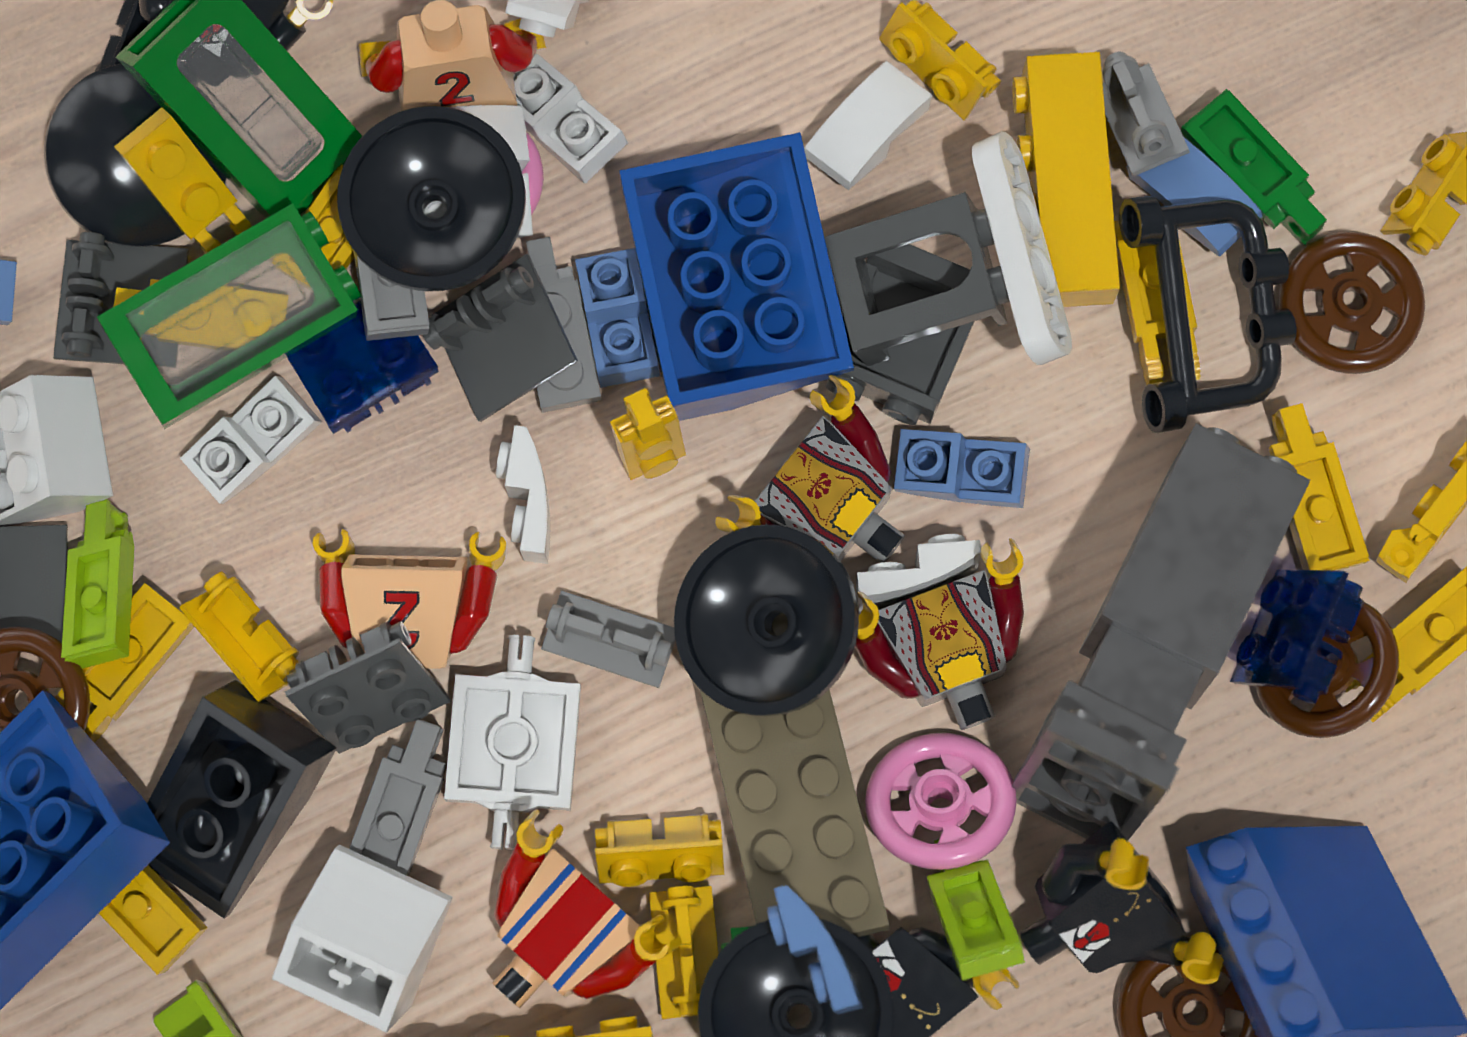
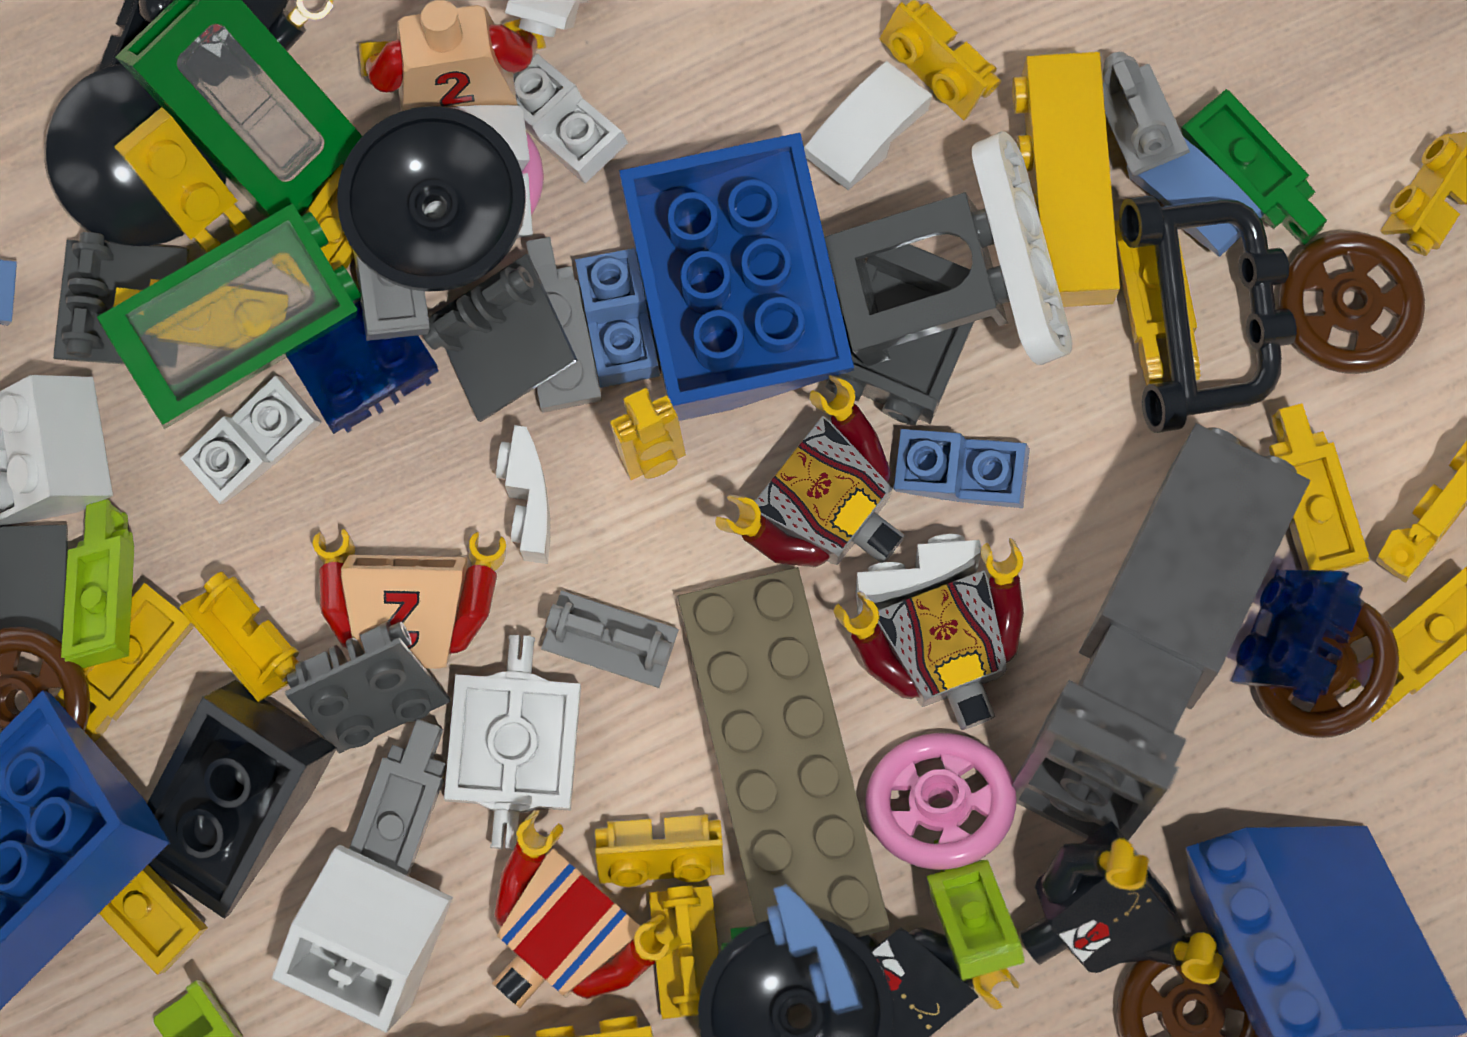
(729, 612): black dish -> none

